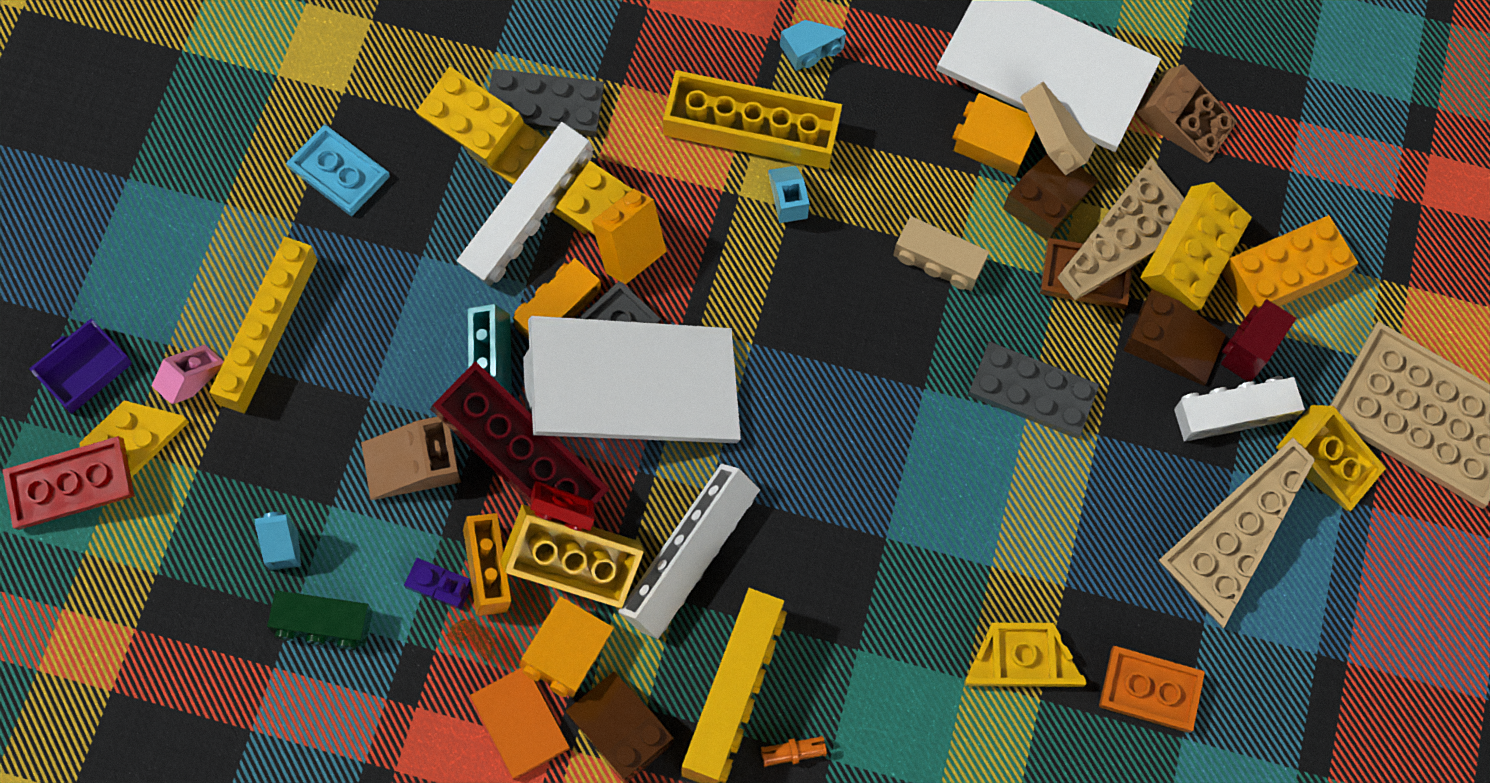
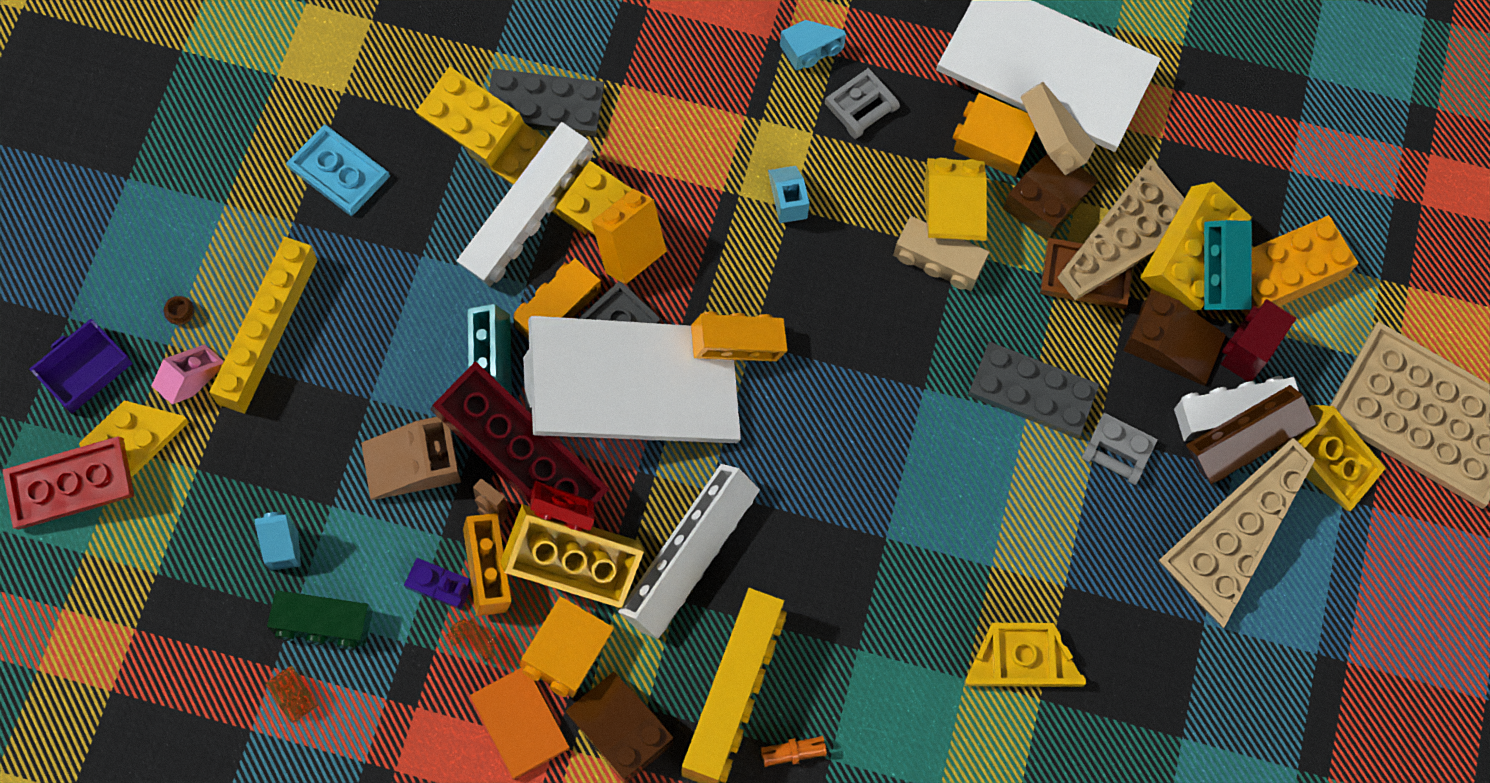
(178, 310): none -> reddish brown plate
(291, 694): none -> clear orange bracket
(490, 500): none -> medium nougat plate
(738, 337): none -> light orange brick
(751, 119): yellow brick -> none
(857, 95): none -> light grey plate
(956, 199): none -> yellow slope
(1123, 441): none -> light grey plate
(1152, 689): orange plate -> none
(1186, 113): medium nougat slope -> none
(1228, 265): none -> teal brick
(1251, 434): none -> reddish brown brick

